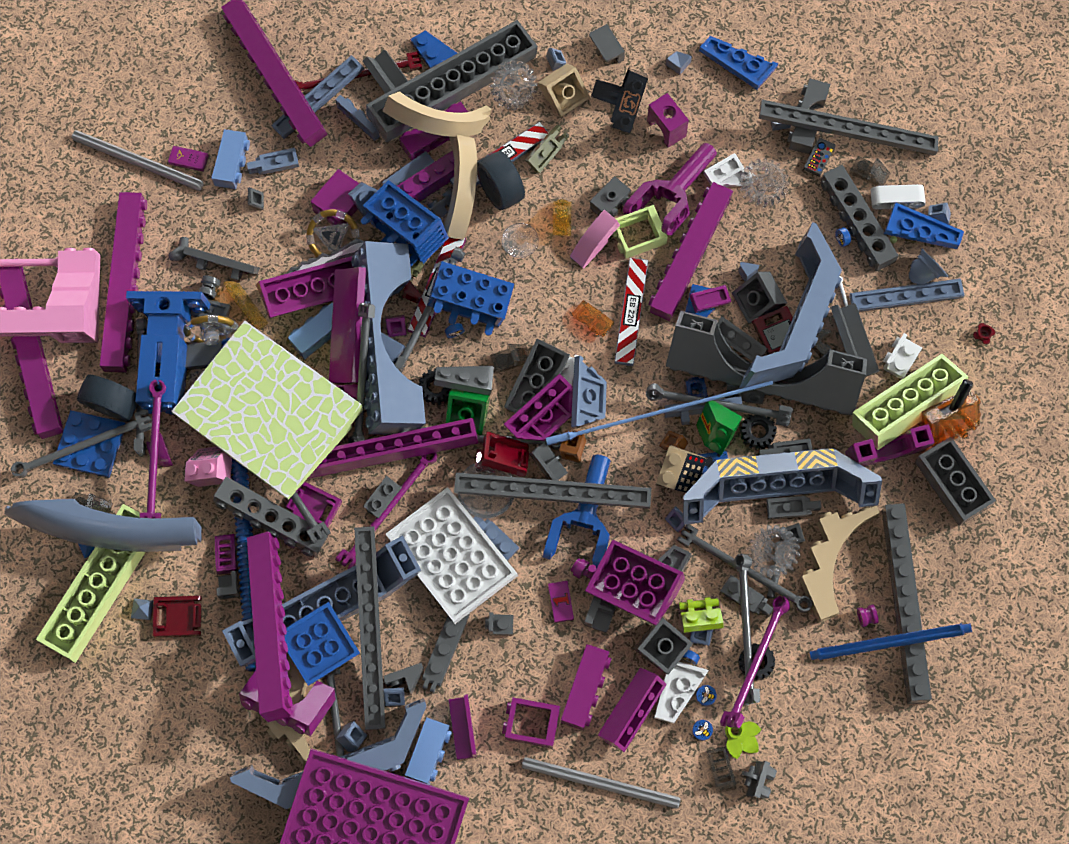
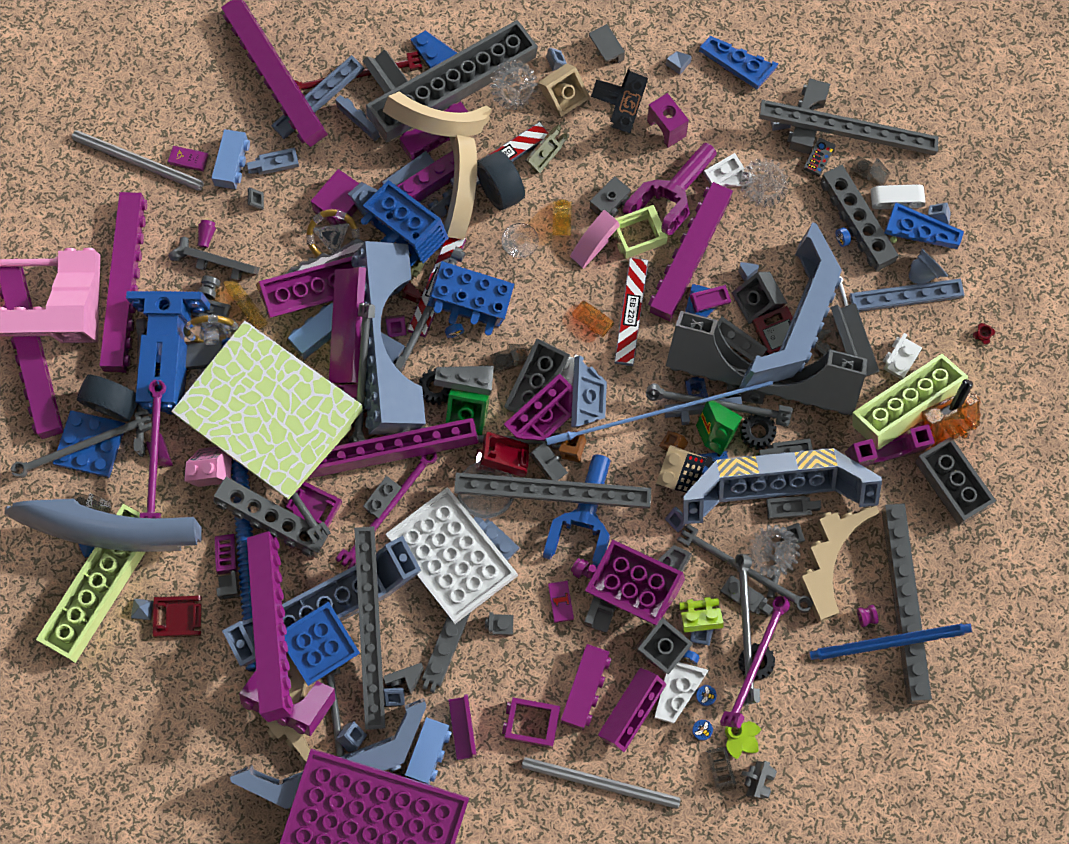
(205, 233): none -> magenta cone

